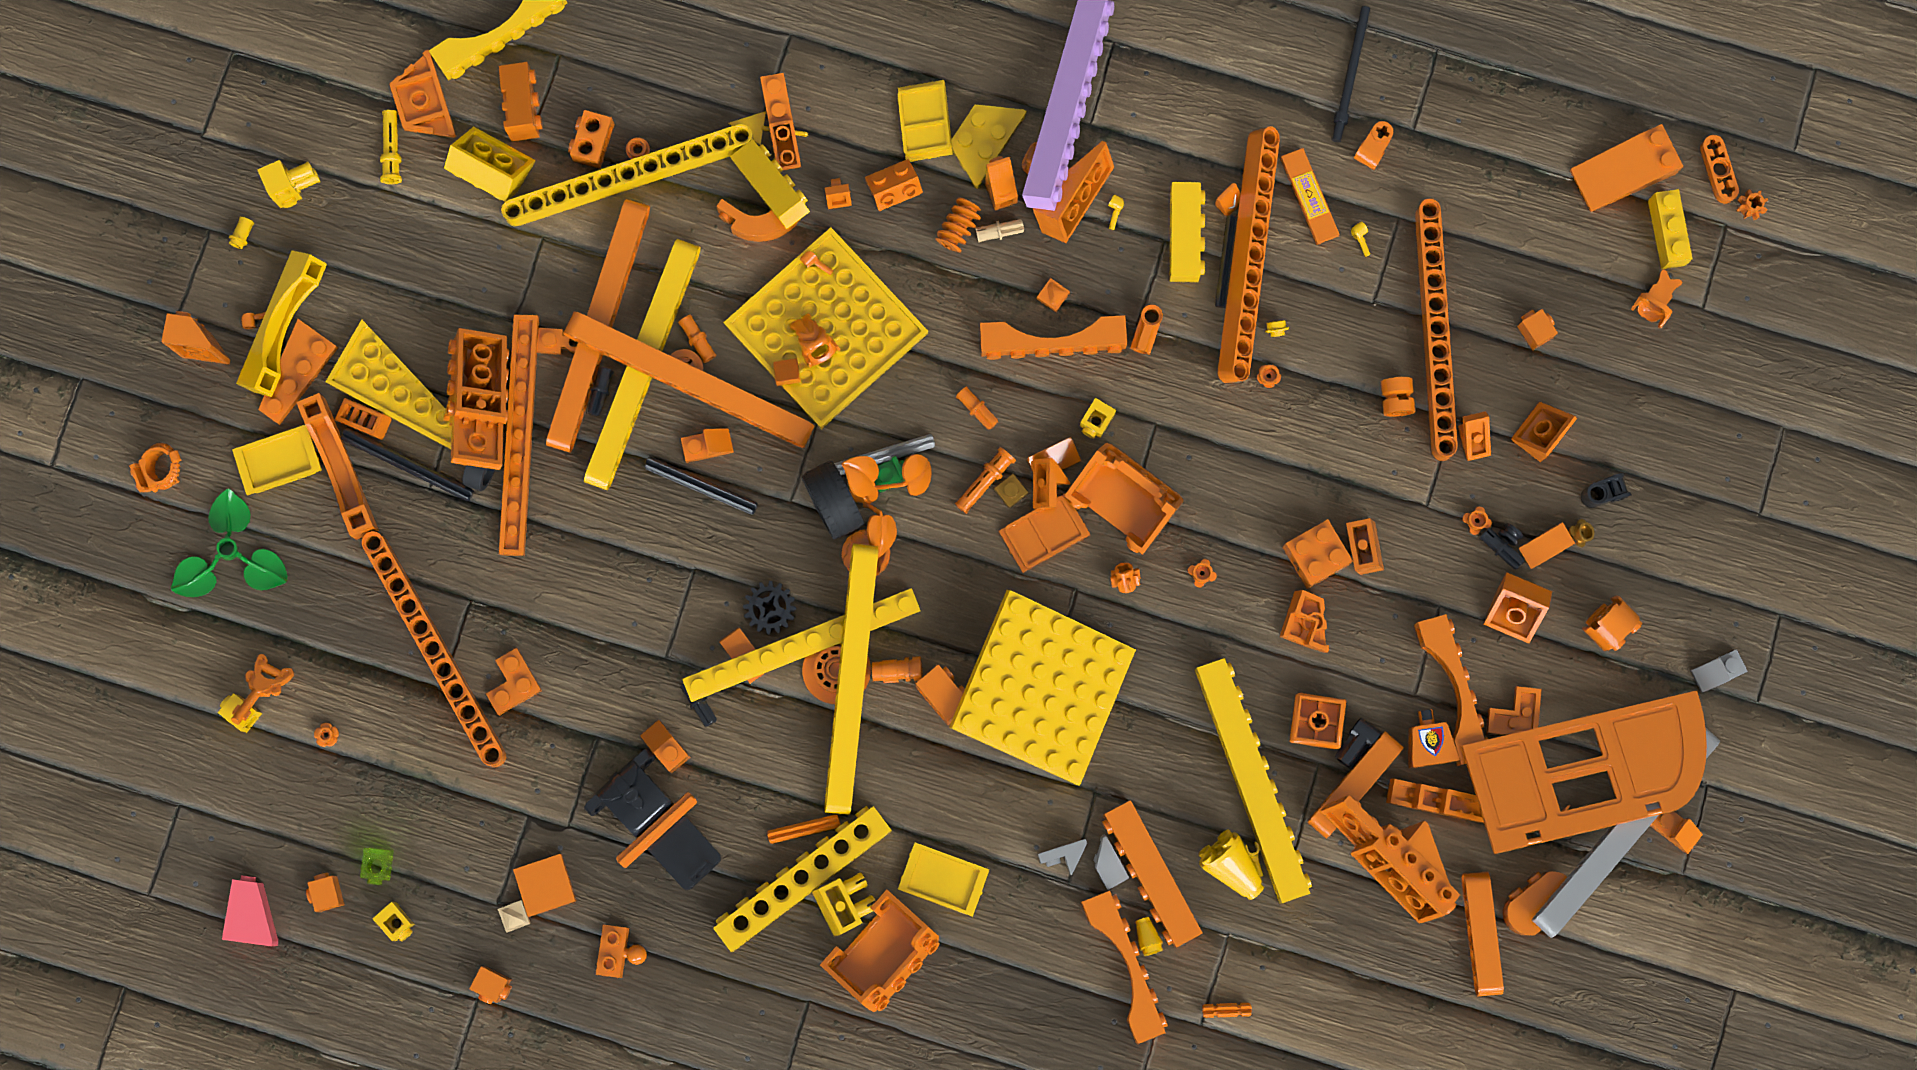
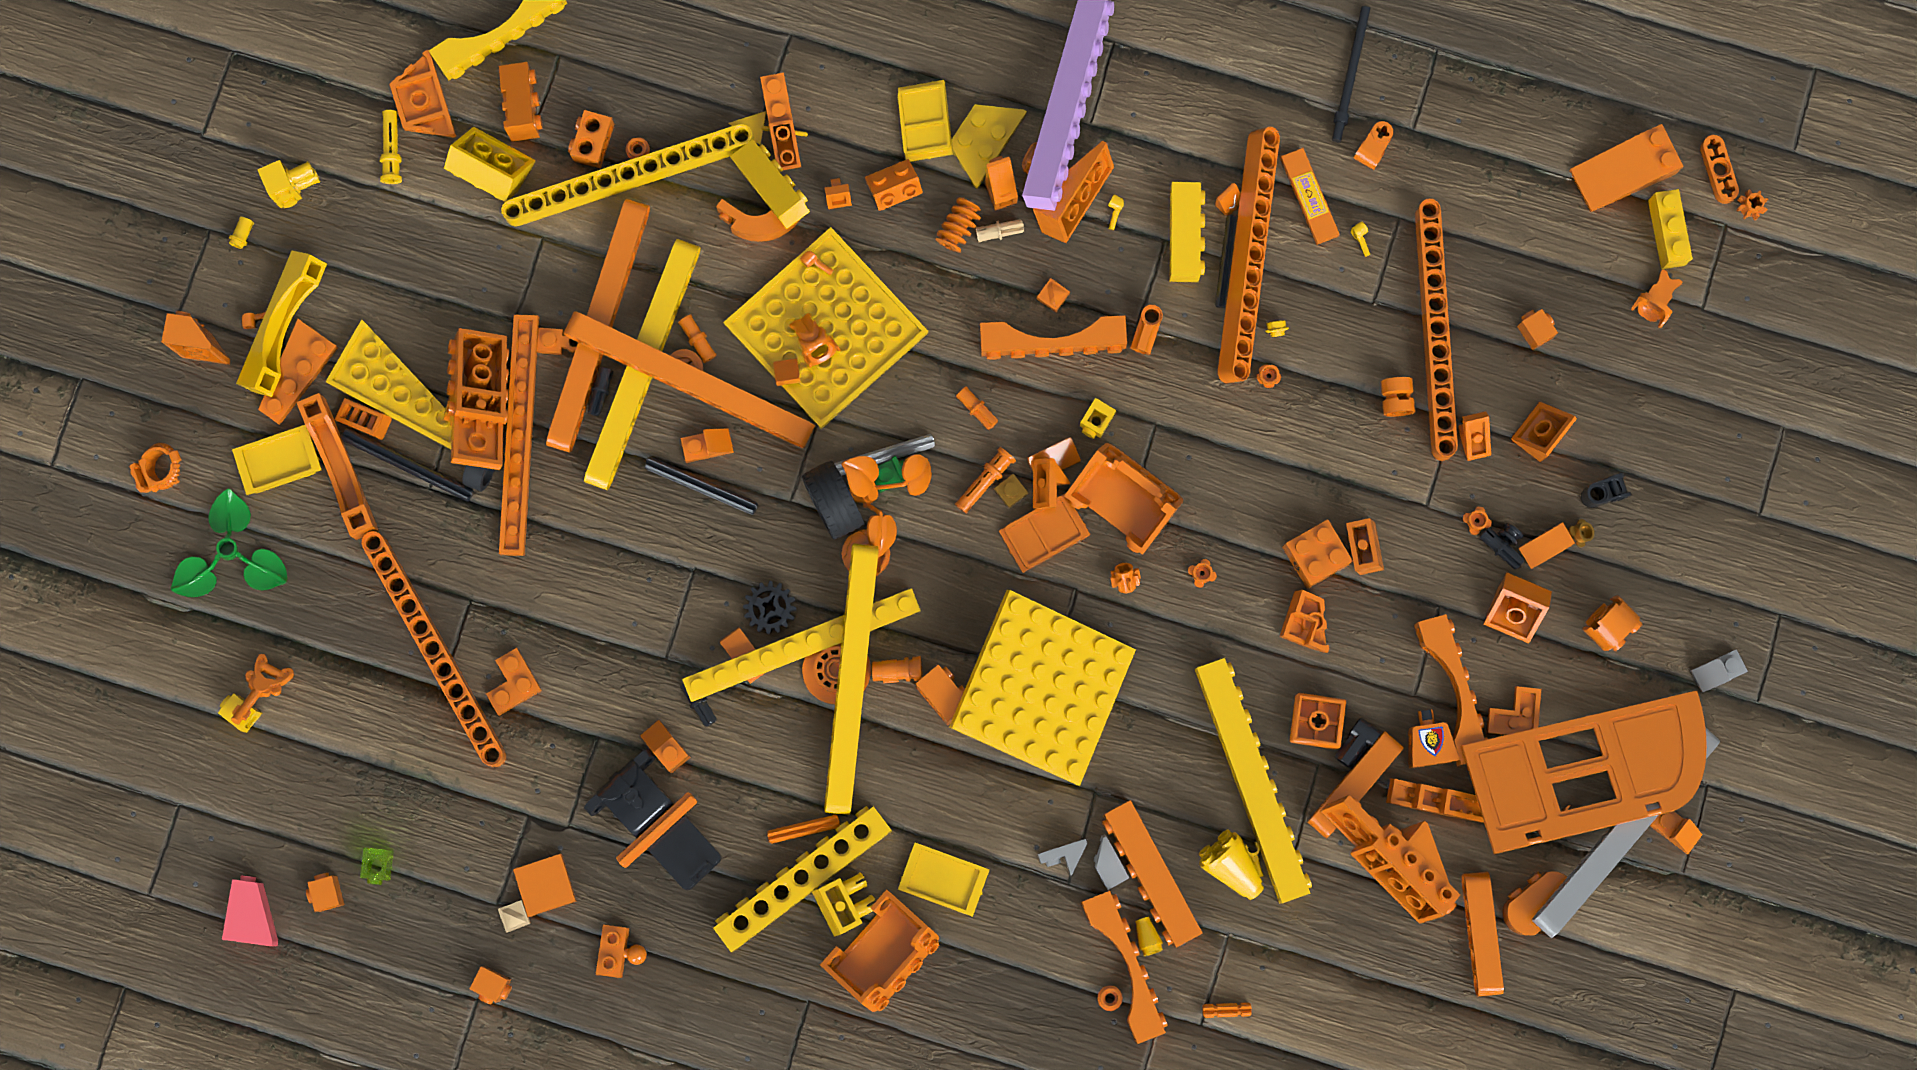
(332, 735): orange plate -> none
(386, 919): yellow brick -> none
(1117, 1001): none -> orange plate

